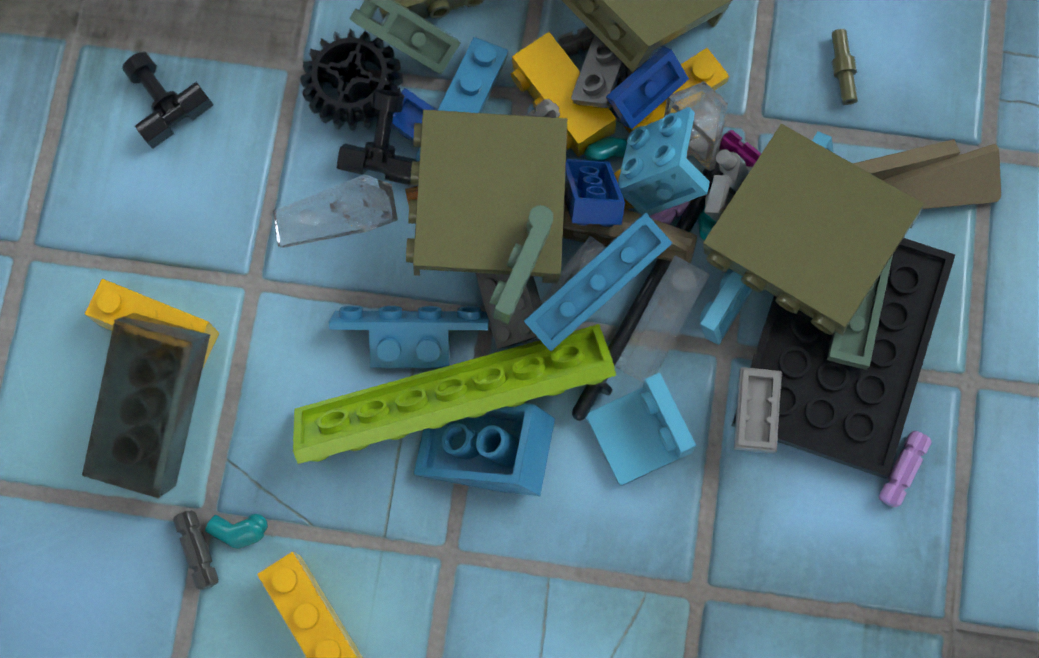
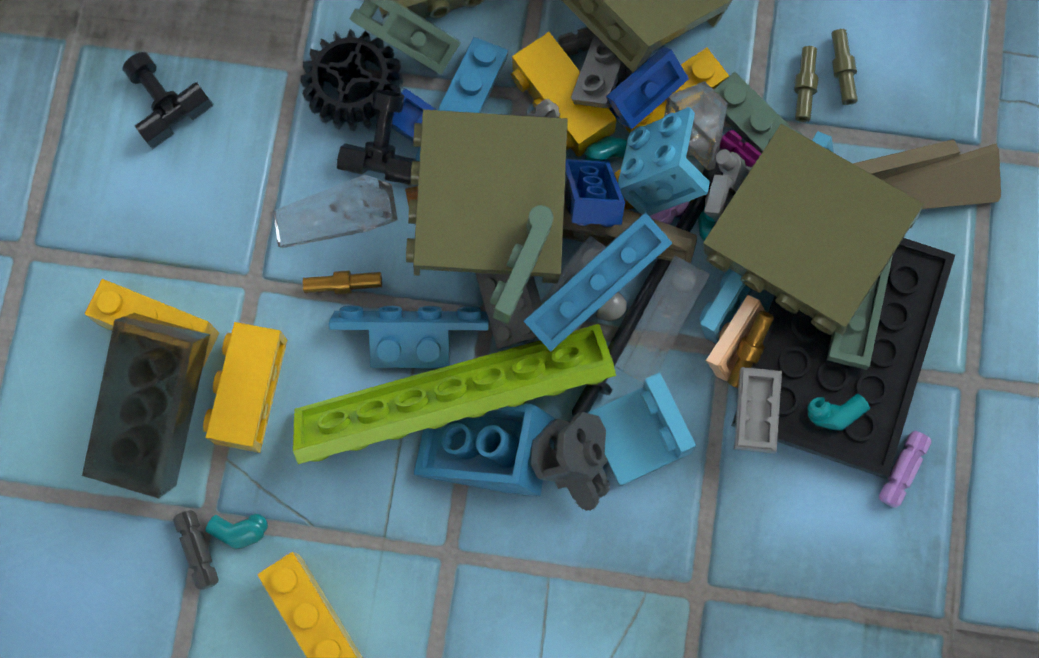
(245, 387): none -> yellow brick
(342, 282): none -> pearl gold bar
(575, 458): none -> dark grey hinge
(613, 308): none -> light grey hinge
(724, 353): none -> light nougat plate
(749, 112): none -> sand green plate
(751, 347): none -> pearl gold bar
(806, 84): none -> olive bar
(835, 416): none -> teal arm

